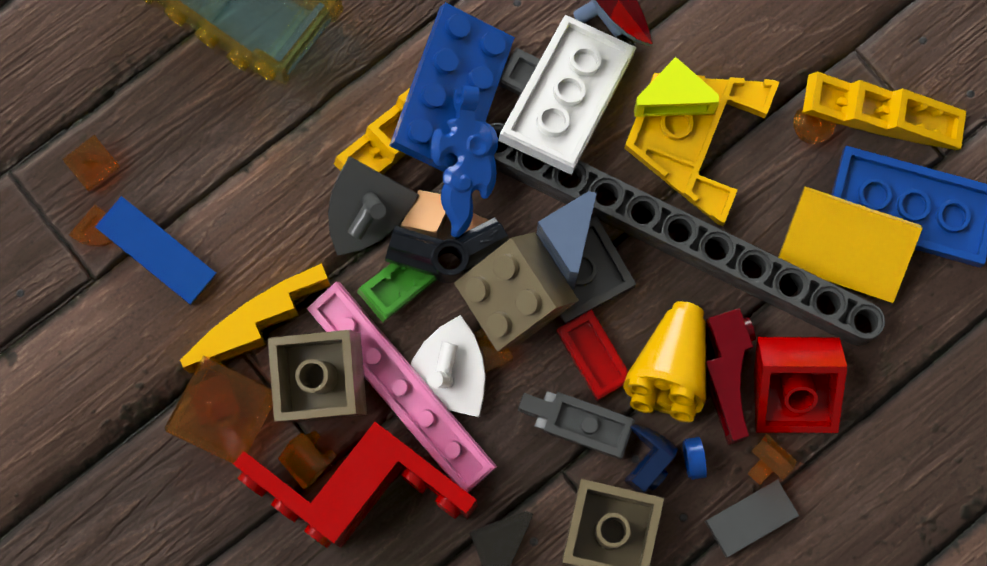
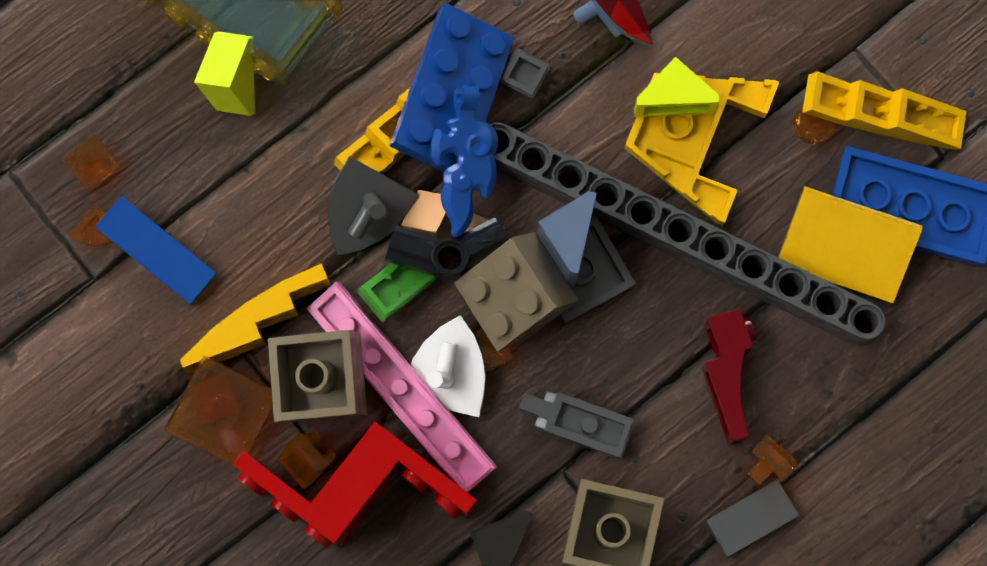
(228, 74): none -> neon yellow slope
(567, 94): white tile -> none
(593, 354): red tile -> none
(651, 469): dark blue plate -> none
(672, 366): yellow cone -> none
(694, 458): blue tile -> none
(799, 384): red slope -> none

